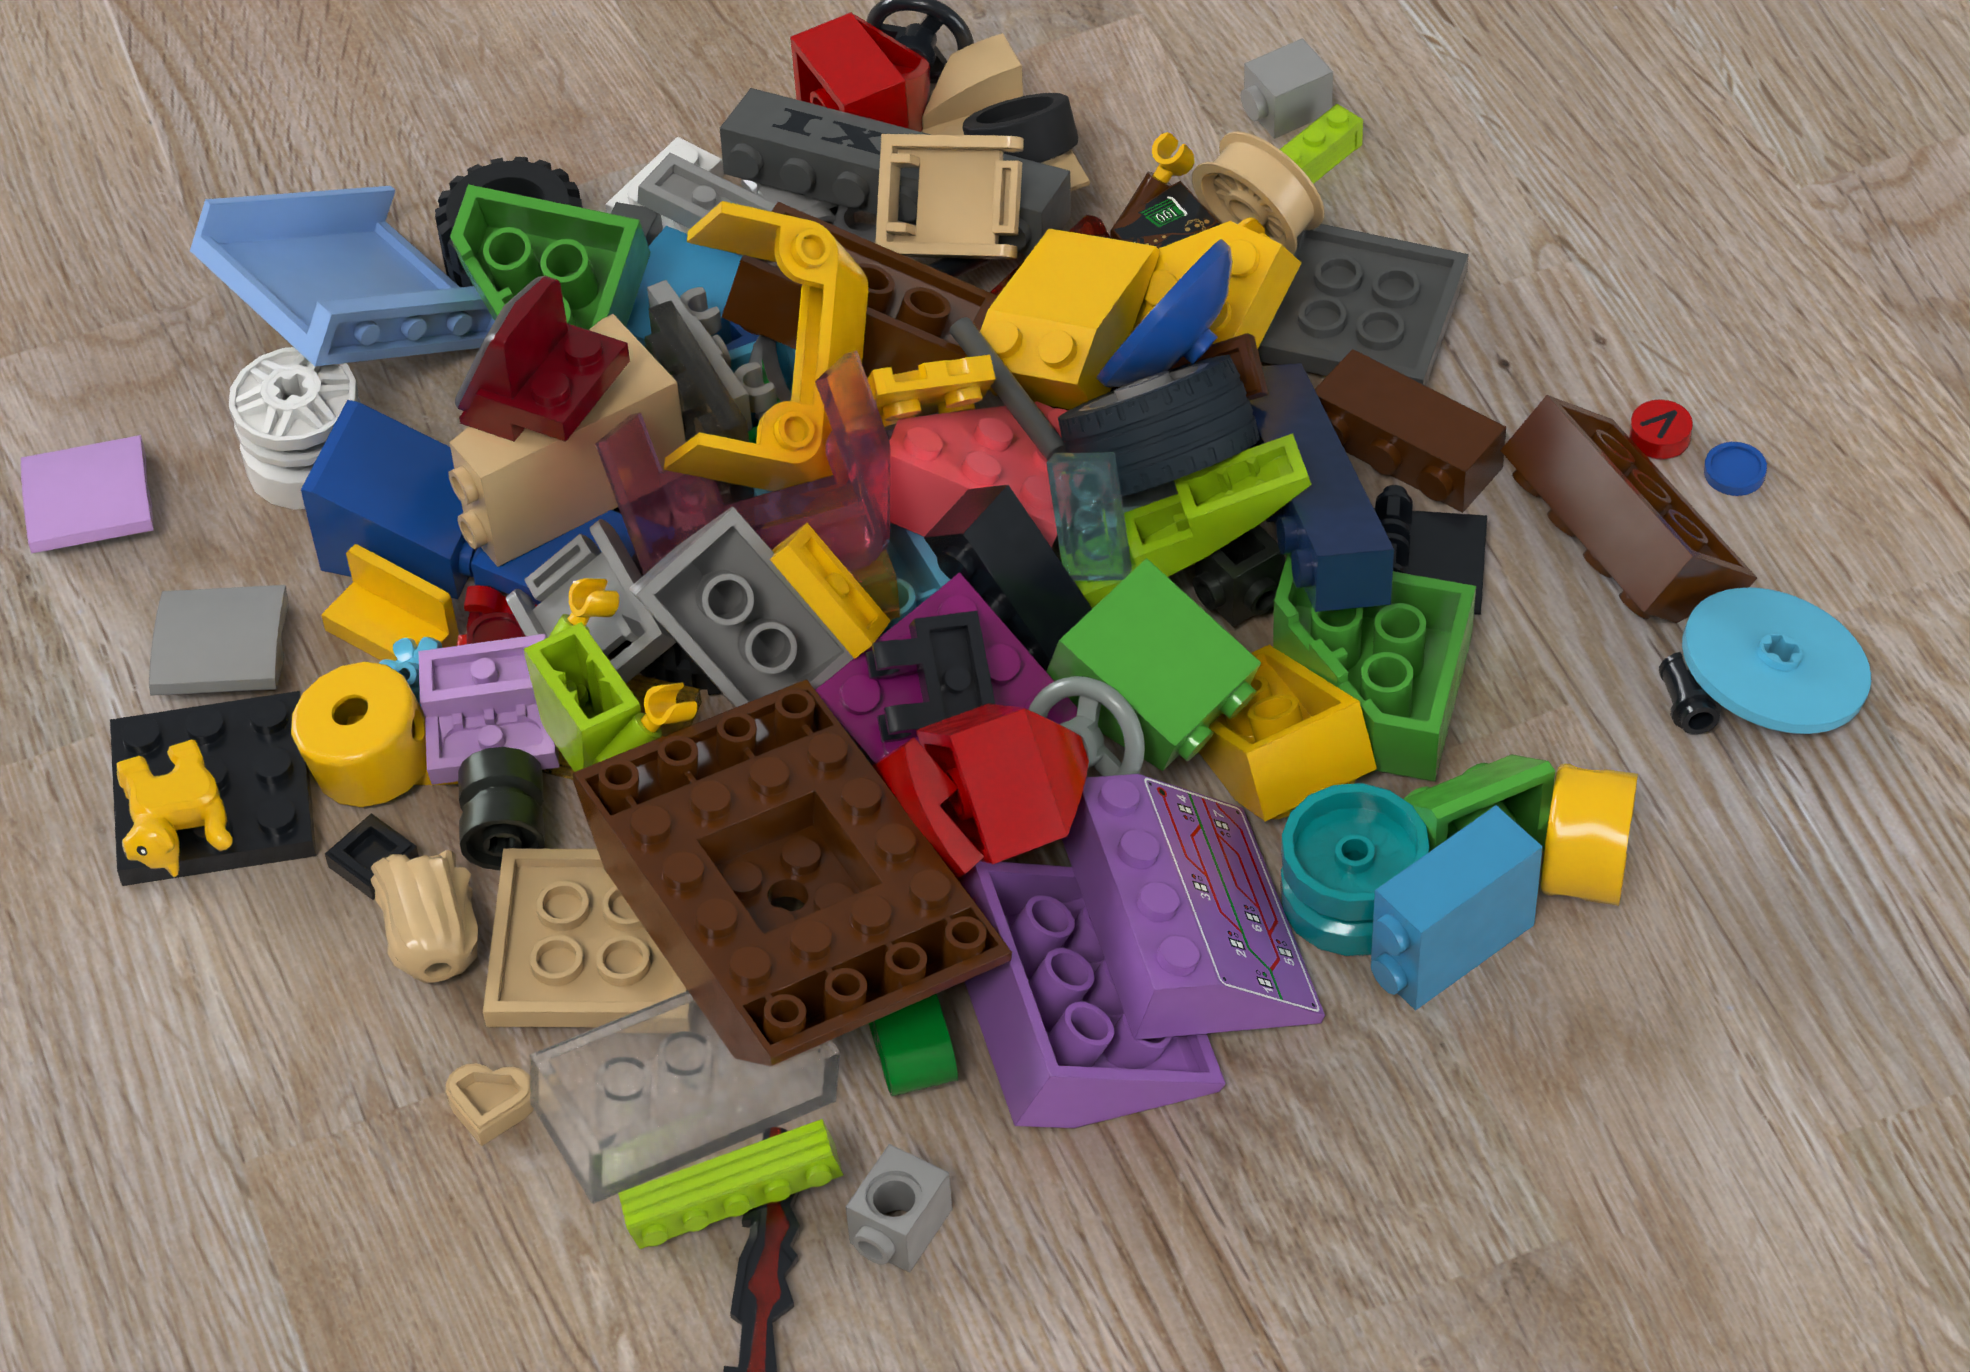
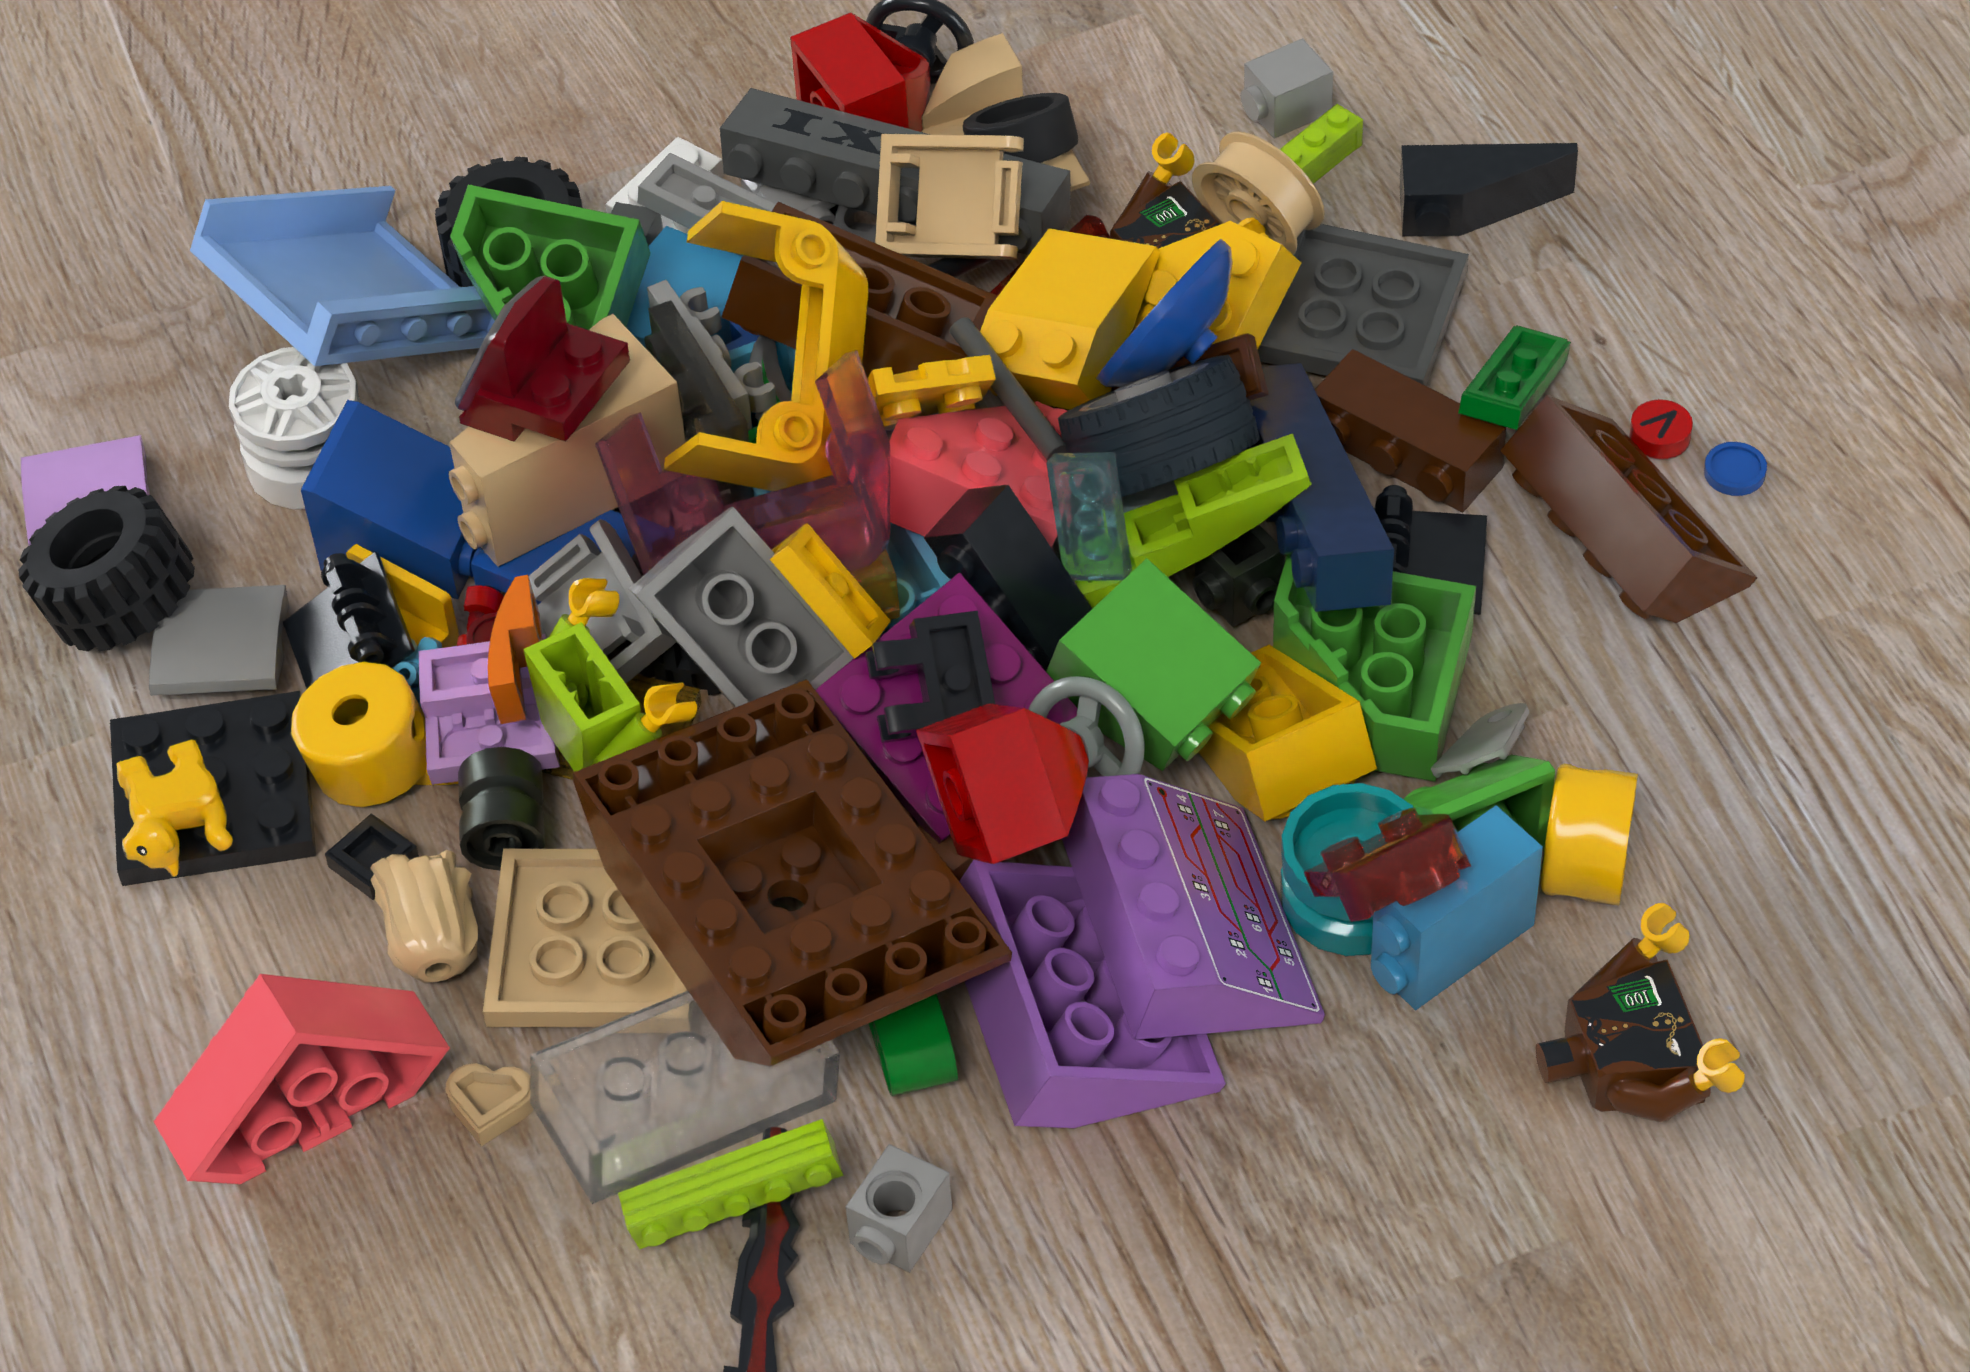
(106, 568): none -> black tyre
(294, 1071): none -> coral brick
(349, 620): none -> black hinge
(514, 629): none -> orange slope
(921, 789): red slope -> none
(1400, 864): none -> clear red slope
(1475, 185): none -> black slope
(1485, 740): none -> light grey piece
(1514, 377): none -> green tile
(1636, 1036): none -> torso
(1692, 706): black pin -> none
(1776, 660): medium azure piece -> none

